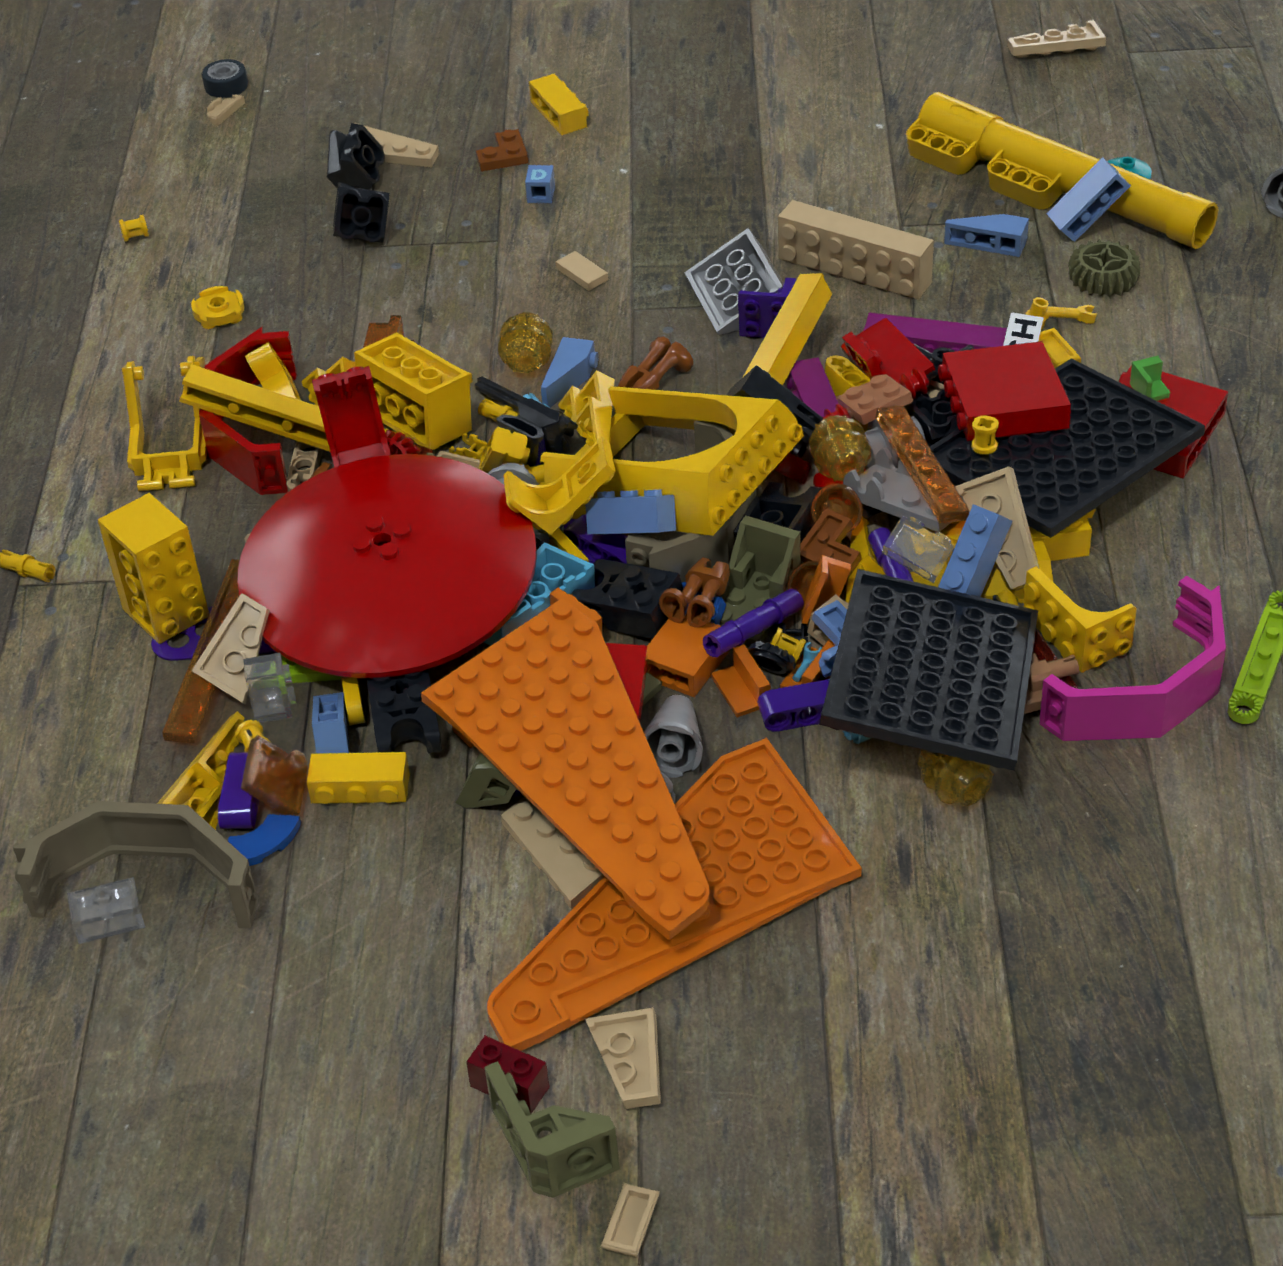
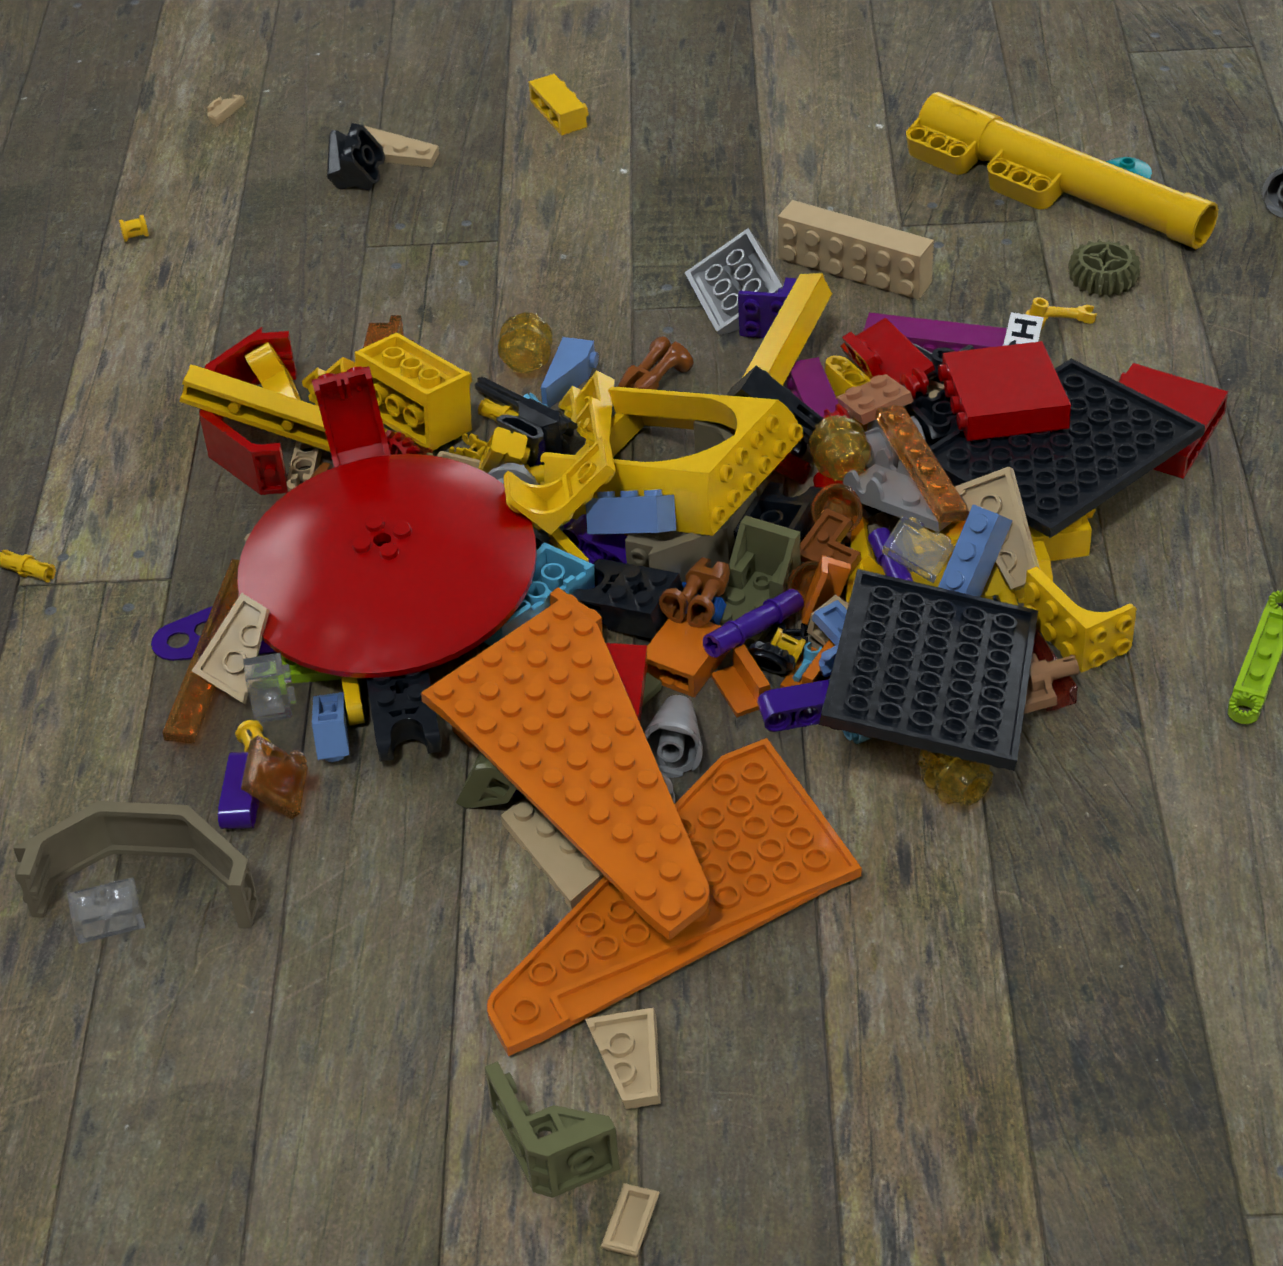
(154, 567): yellow brick -> none
(165, 467): yellow piece -> none
(204, 777): yellow wedge -> none
(208, 312): yellow plate -> none
(224, 78): black wheel -> none
(269, 837): blue tile -> none
(358, 777): yellow brick -> none
(360, 213): black piece -> none
(507, 154): dark orange plate -> none
(527, 1071): dark red brick -> none
(540, 184): medium blue brick -> none
(582, 270): tan tile -> none
(985, 434): yellow bush -> none
(989, 233): medium blue slope -> none
(1053, 40): tan wing -> none
(1057, 347): yellow tile -> none
(1088, 199): medium blue brick -> none
(1145, 709): dark pink panel -> none
(1147, 378): bright green panel -> none

